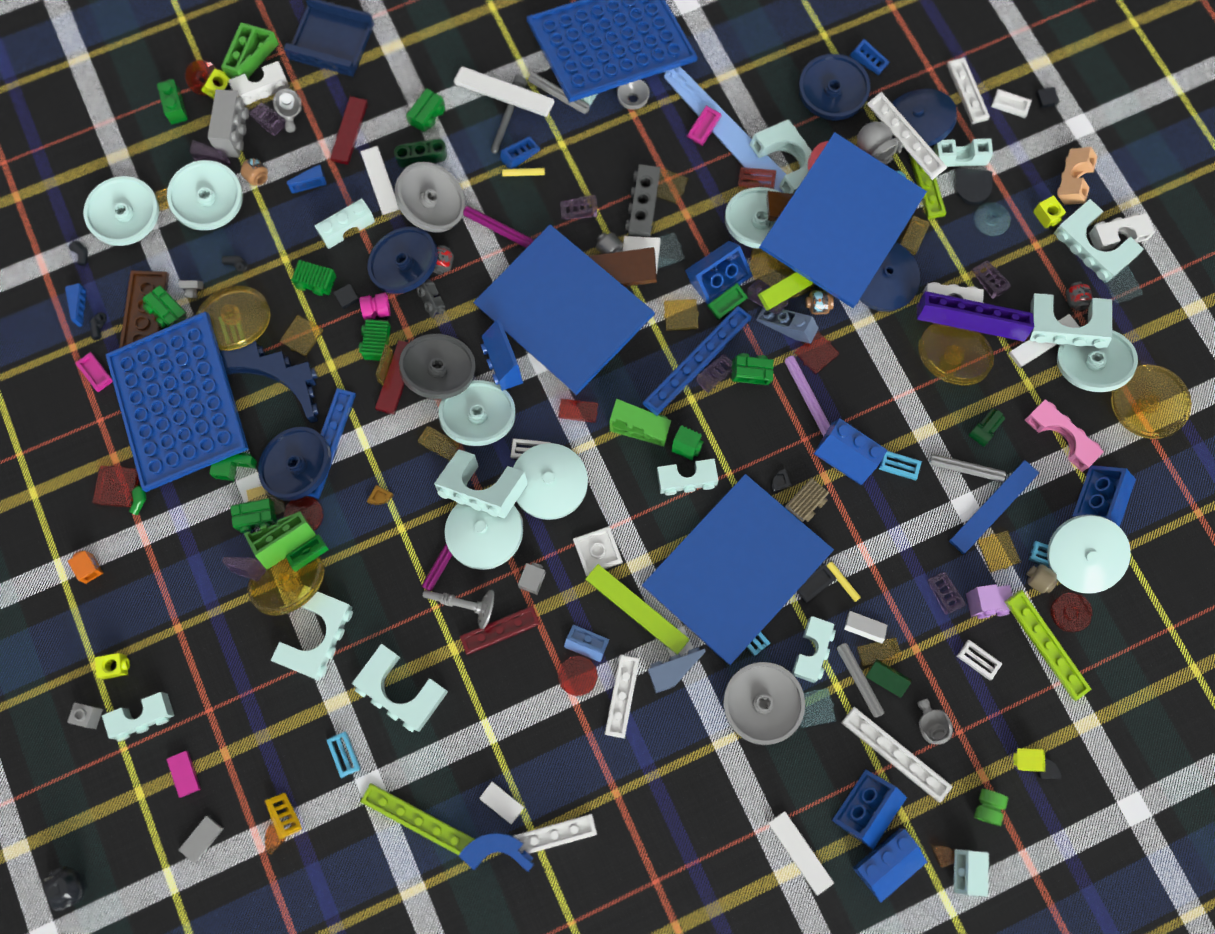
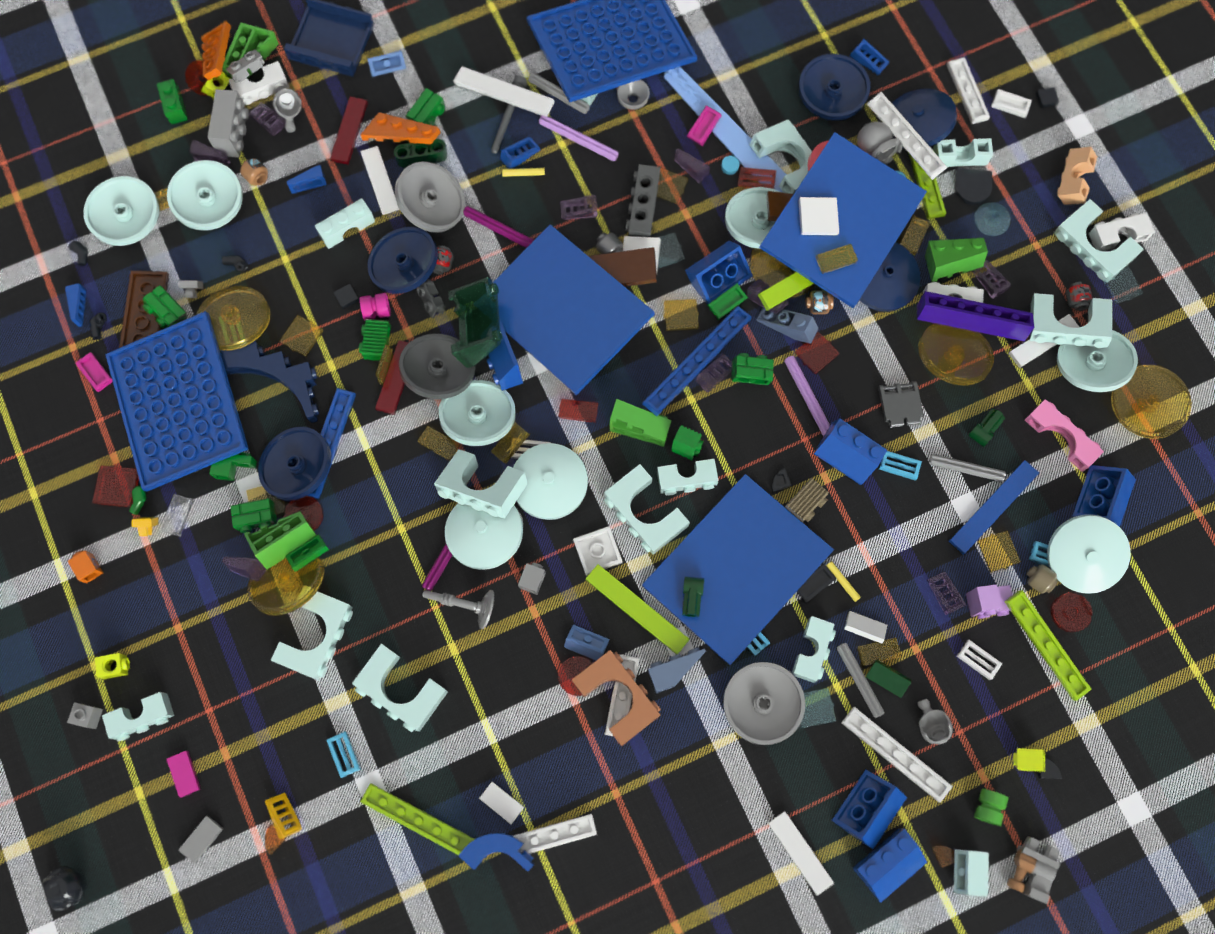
(145, 525): none -> yellow tile
(177, 515): none -> clear plate
(215, 48): none -> orange wing
(251, 60): none -> light grey hinge
(313, 278): green brick -> none
(379, 496): pearl gold tile -> none
(386, 63): none -> medium blue slope
(399, 129): none -> orange wing
(478, 321): none -> clear green windscreen
(499, 630): dark red tile -> none
(510, 443): none -> clear yellow tile
(579, 138): none -> lavender axle
(610, 669): none -> nougat arch
(651, 535): none -> light aqua arch
(692, 593): none -> dark green piece
(695, 168): none -> clear purple slope
(730, 165): none -> medium azure tile
(818, 216): none -> white tile
(836, 258): none -> clear yellow tile
(901, 404): none -> dark grey plate
(954, 256): none -> bright green wedge
(1039, 866): none -> light grey hips
(1049, 205): neon yellow brick -> none

